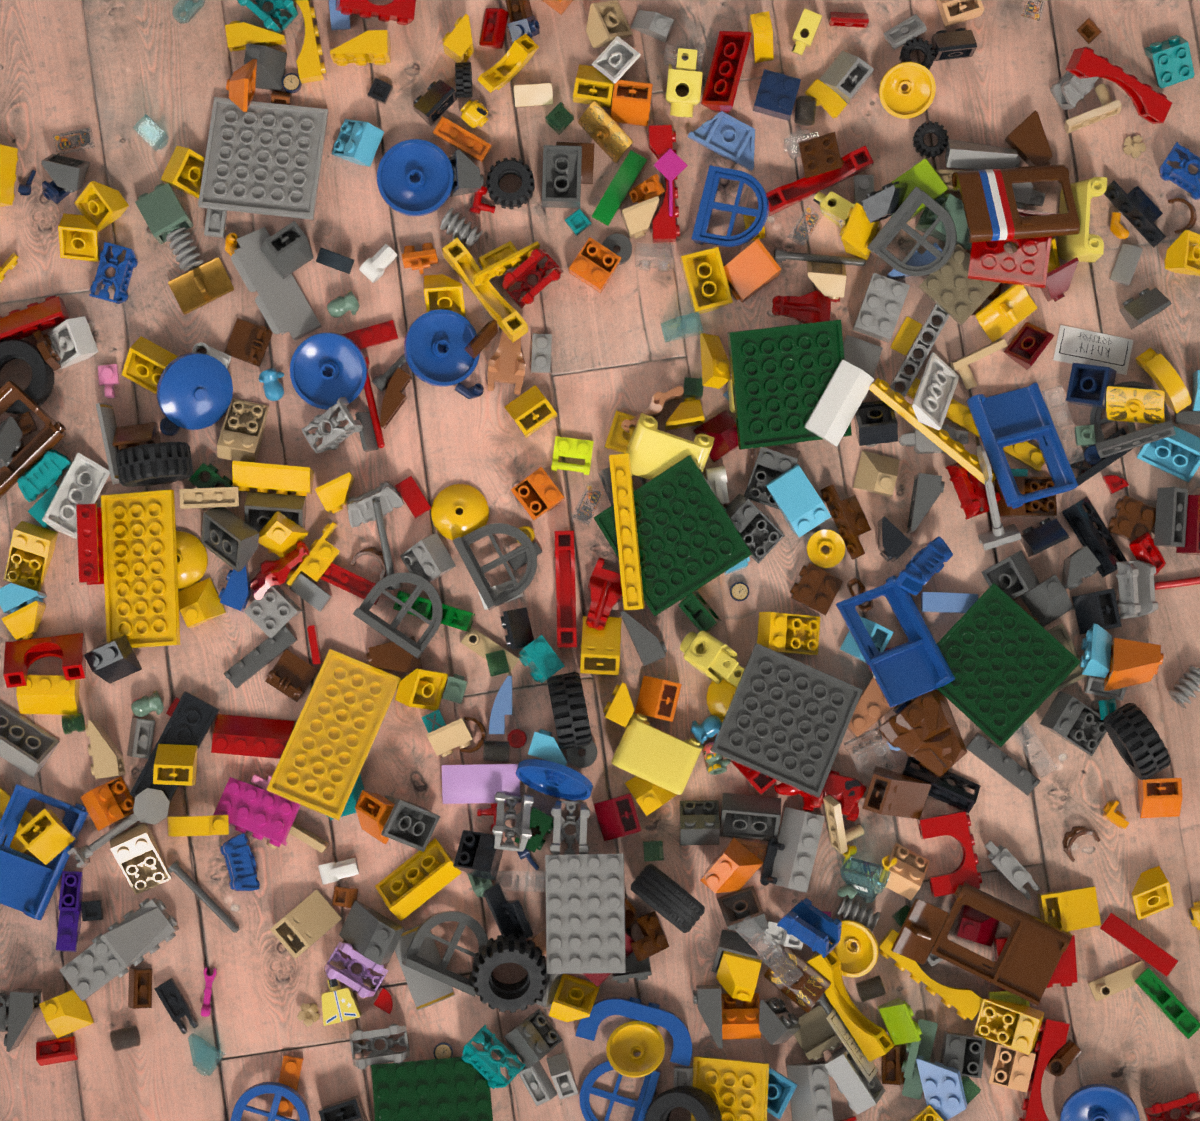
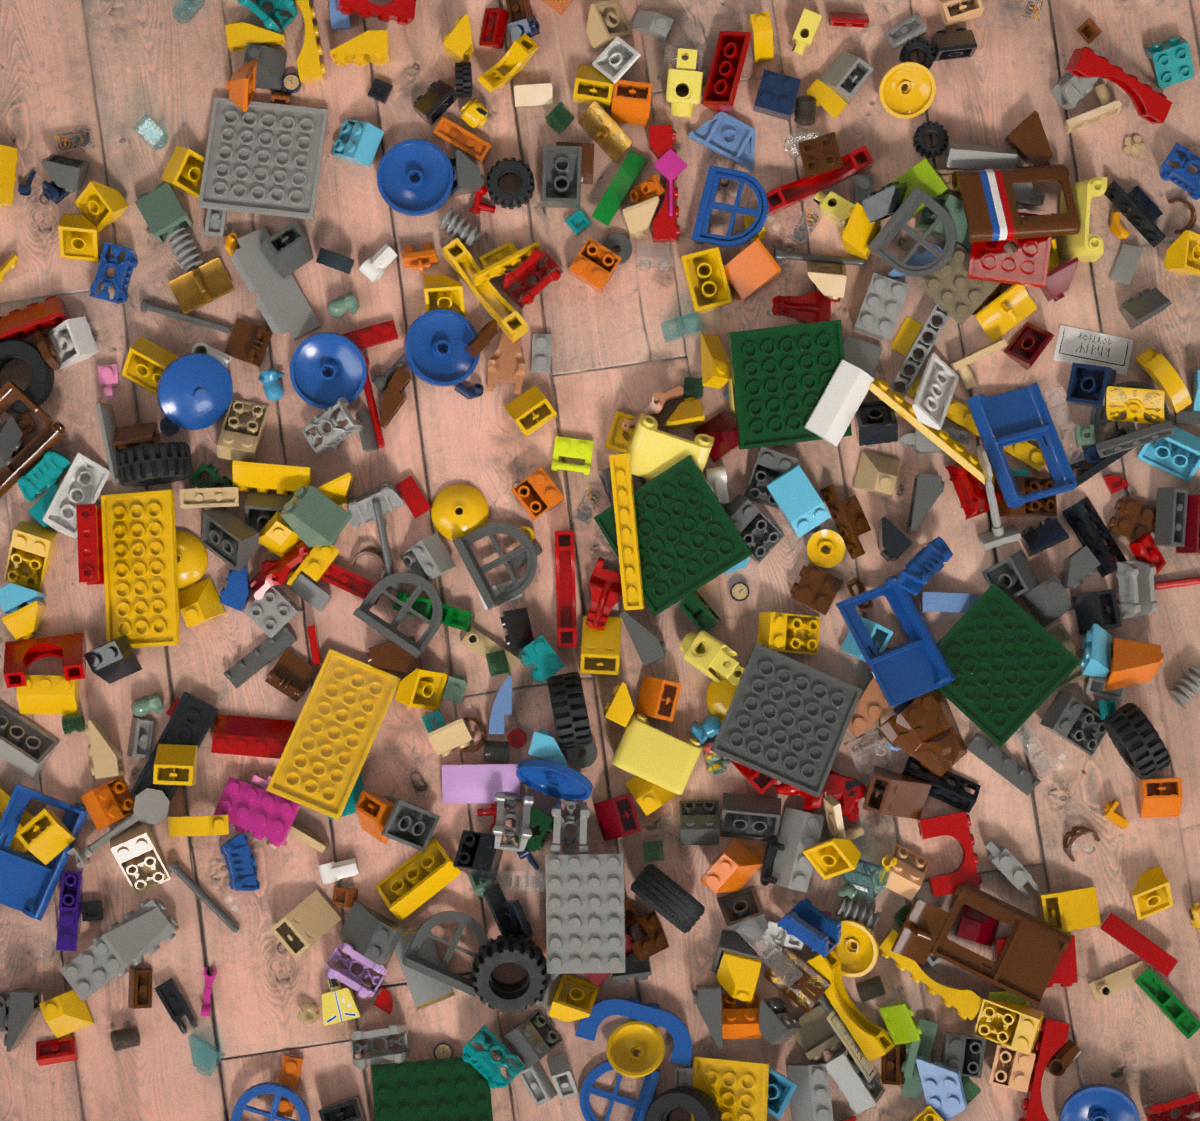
(187, 317): none -> dark grey bar
(314, 517): none -> sand green slope
(833, 857): none -> yellow slope

